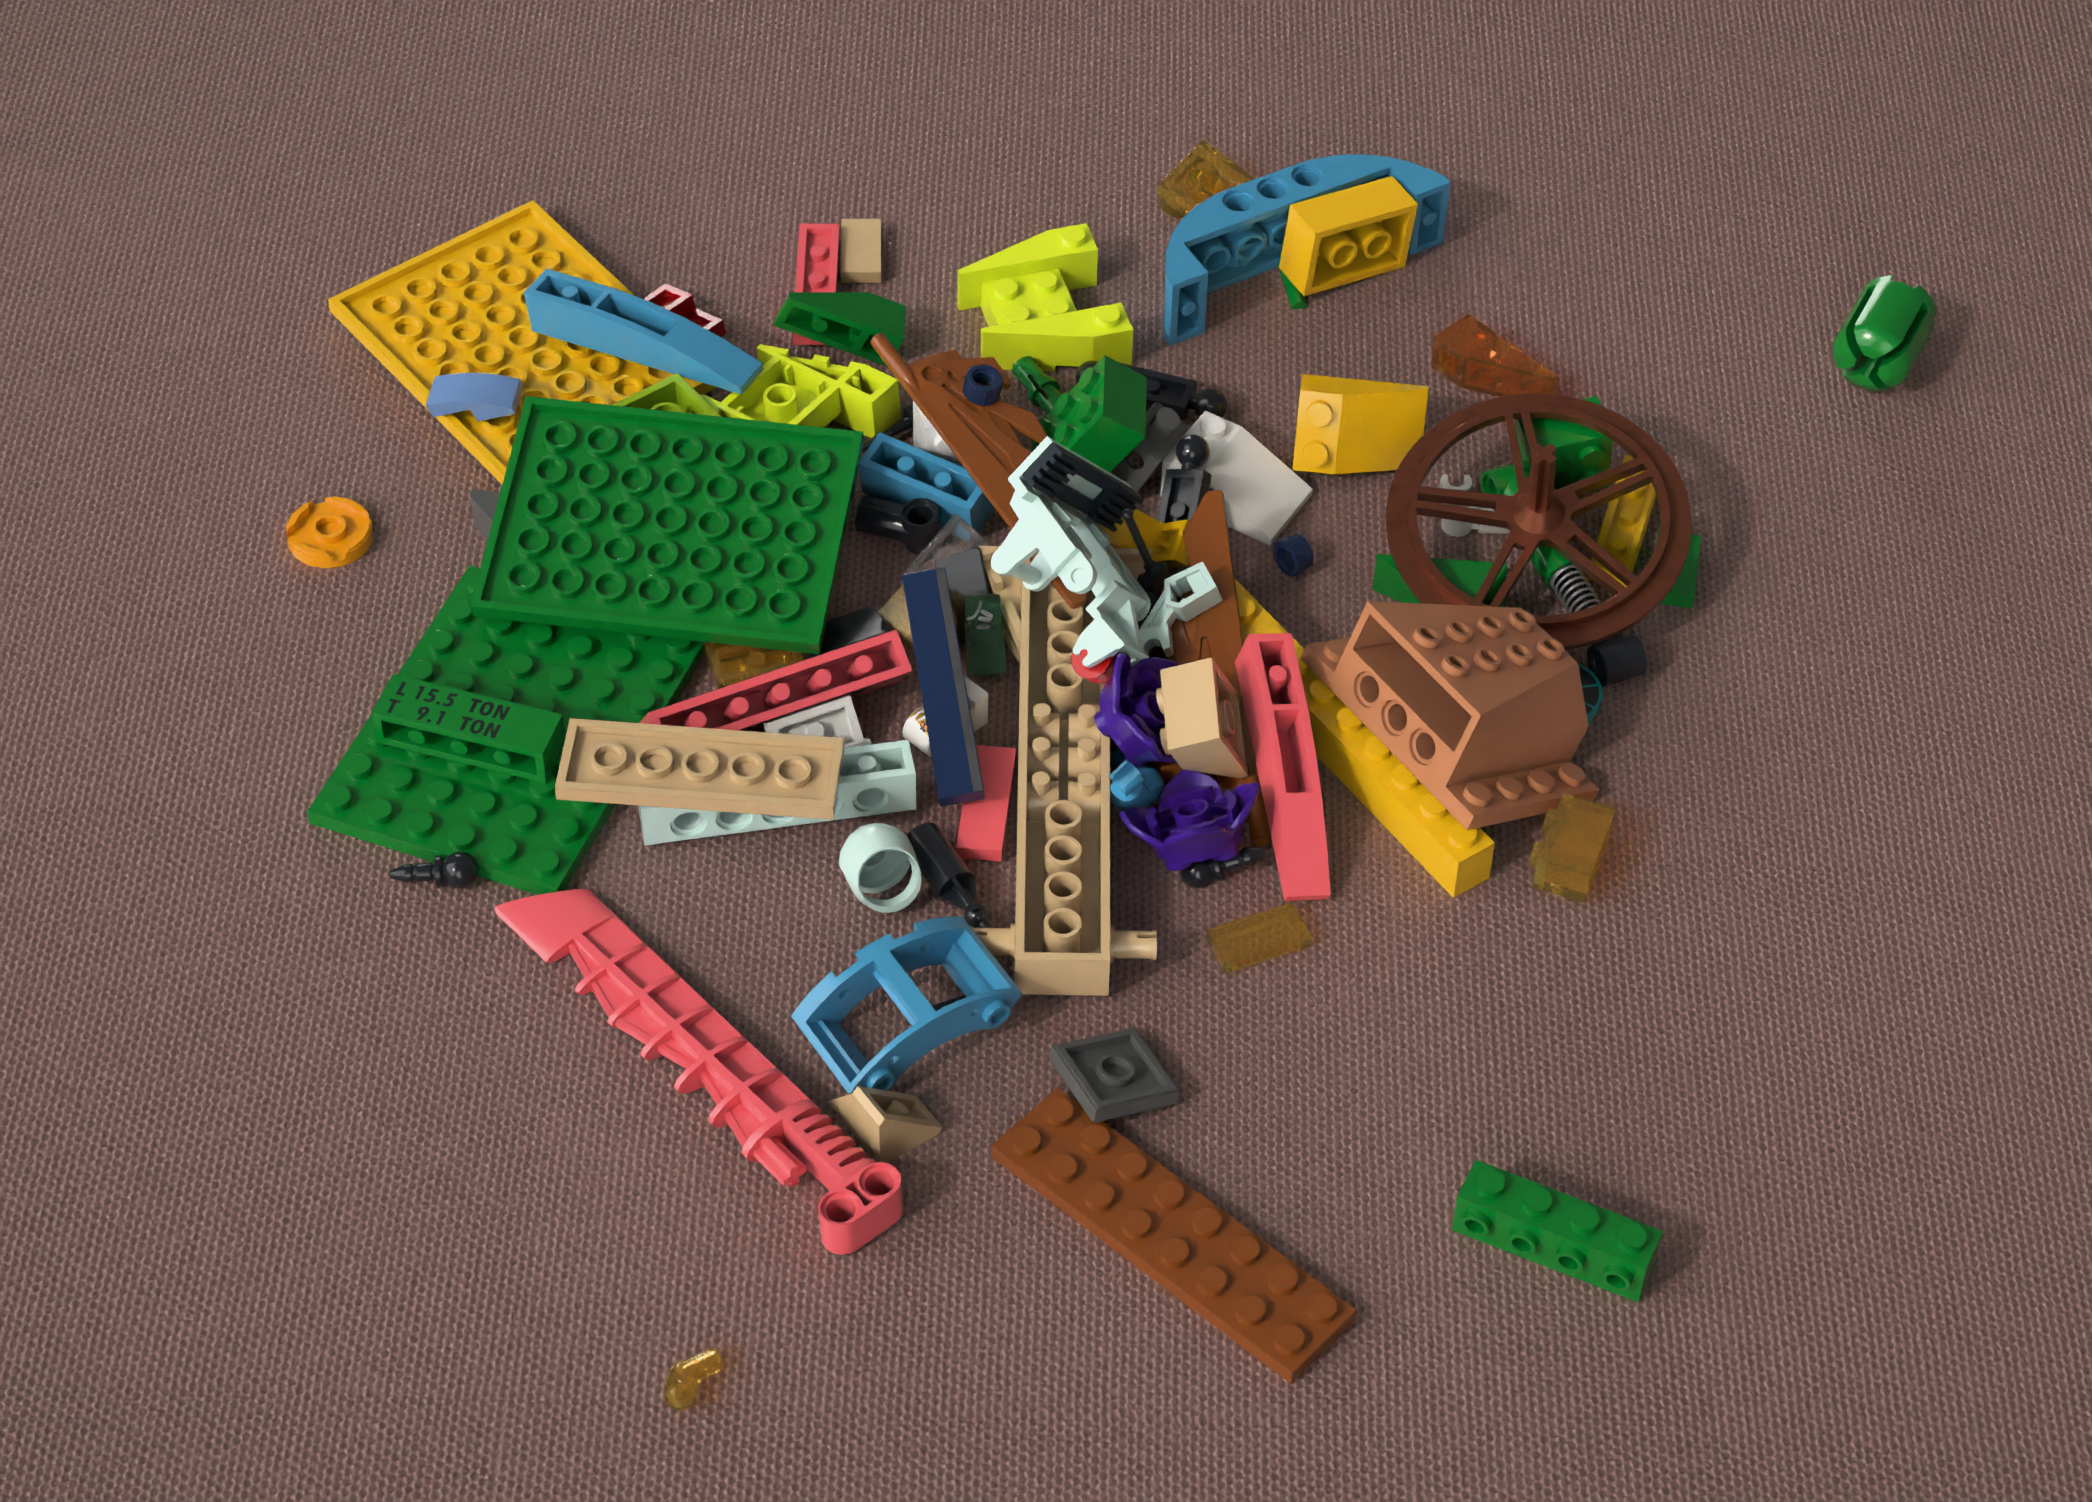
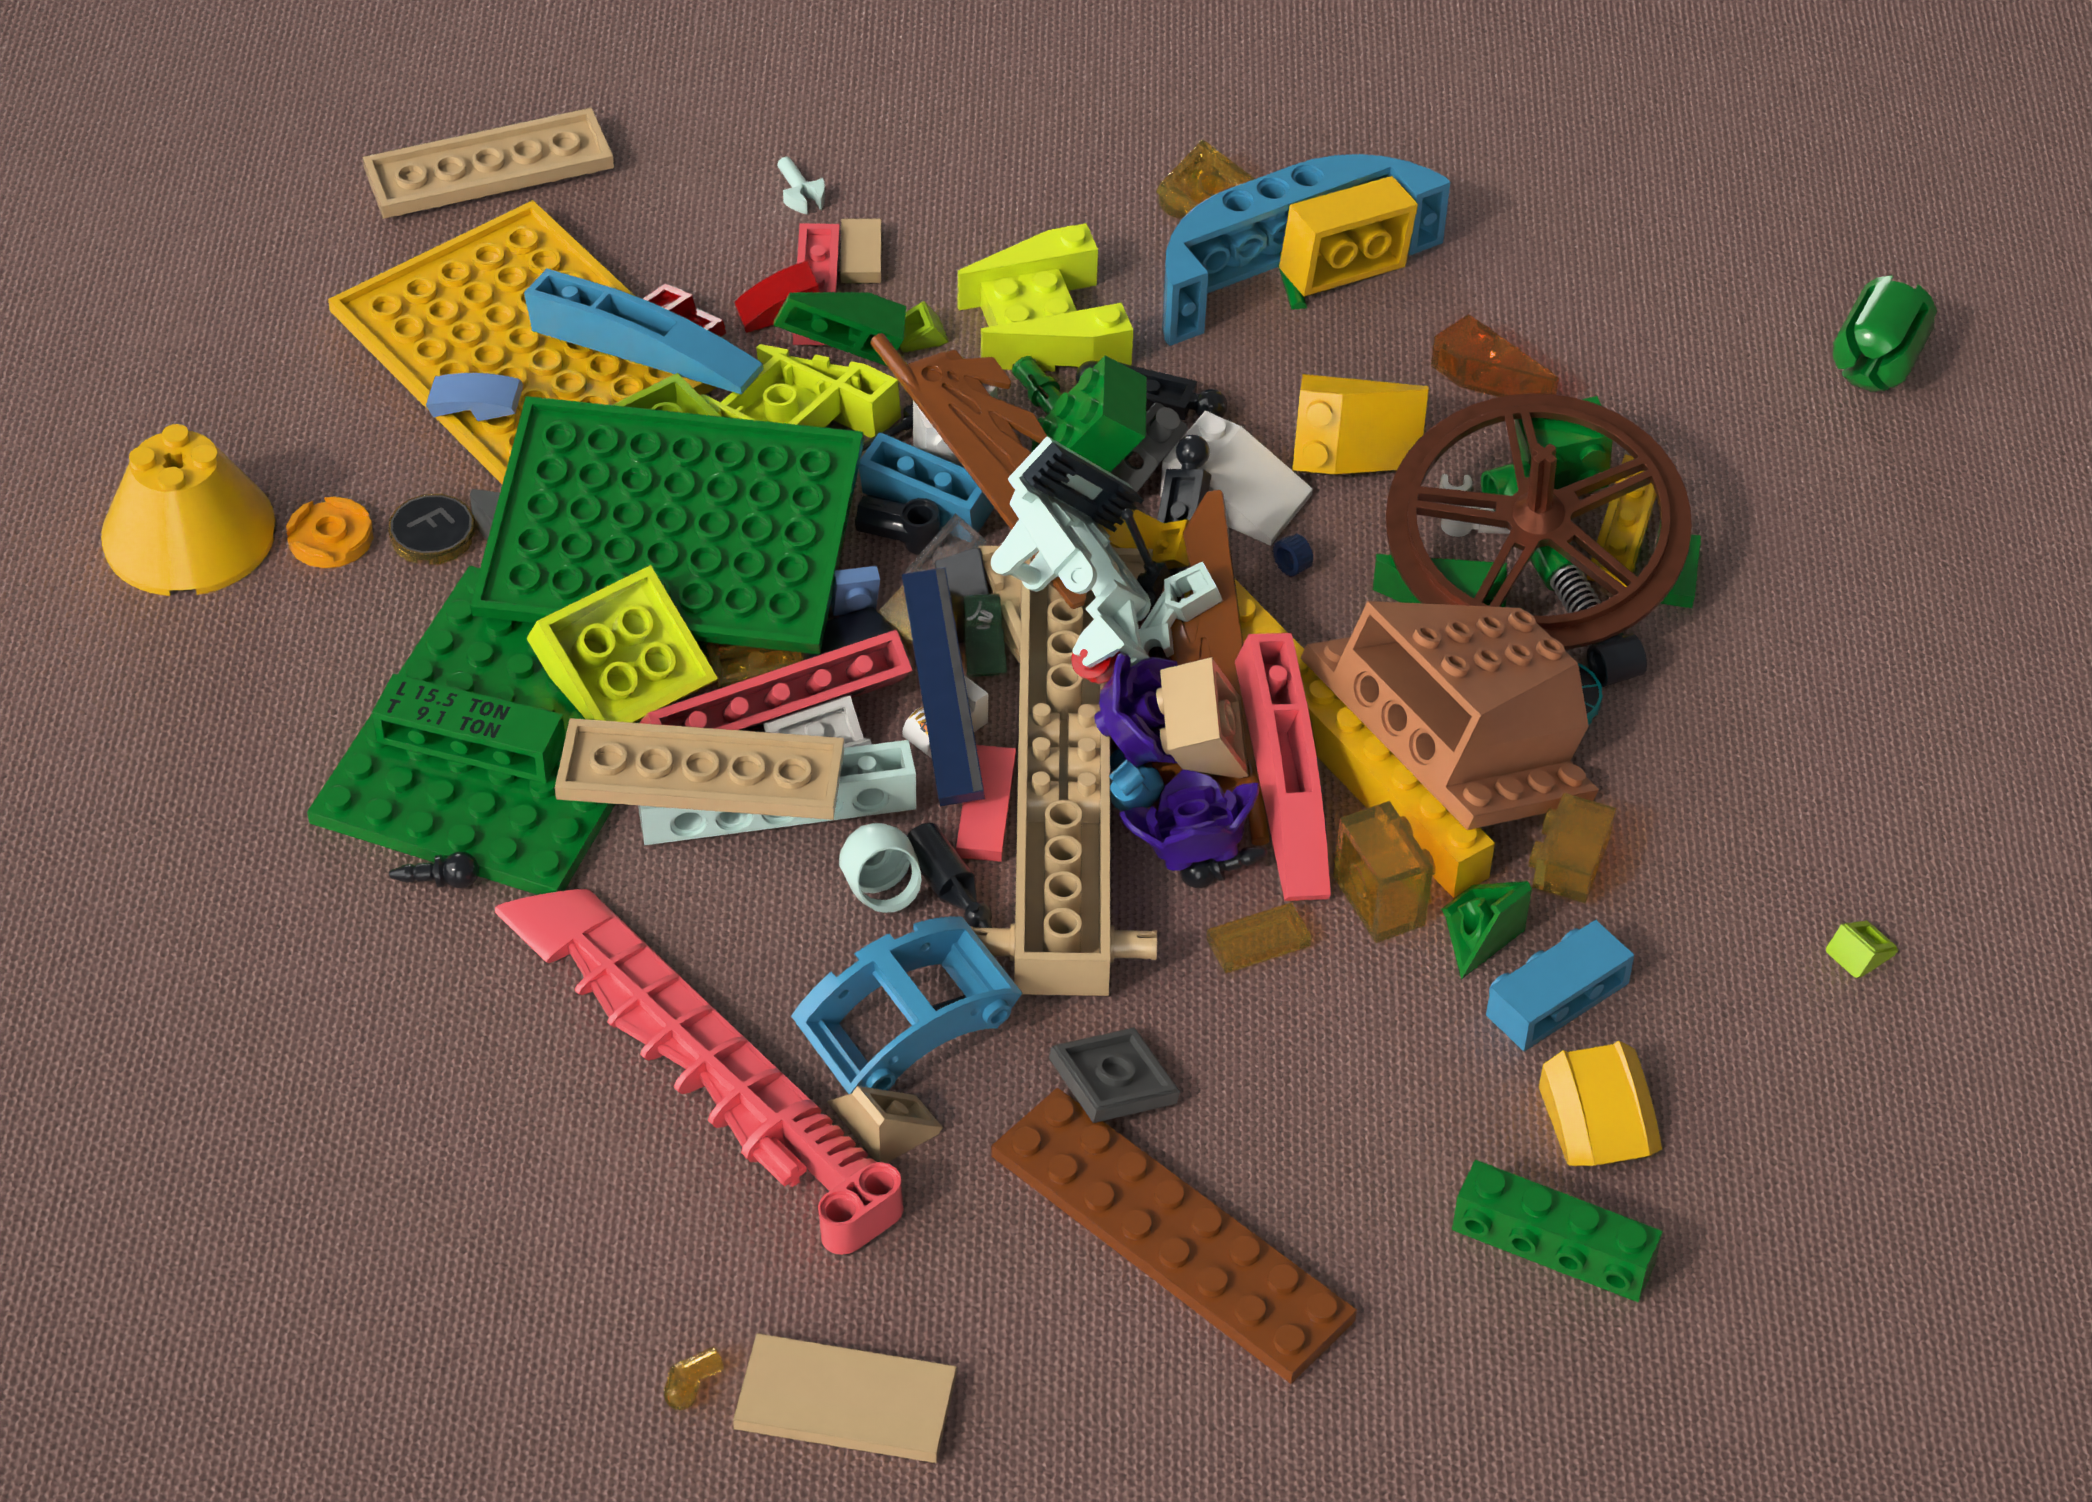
(185, 517): none -> yellow cone
(431, 528): none -> black tile
(487, 162): none -> tan plate
(621, 651): none -> neon yellow slope
(764, 300): none -> red slope
(794, 196): none -> light aqua bar
(845, 1398): none -> tan tile
(855, 590): none -> medium blue bracket
(922, 329): none -> lime slope
(980, 394): dark blue axle -> none
(1383, 871): none -> clear yellow brick
(1486, 921): none -> green slope
(1559, 984): none -> dark azure brick
(1600, 1105): none -> yellow slope
(1860, 948): none -> lime slope

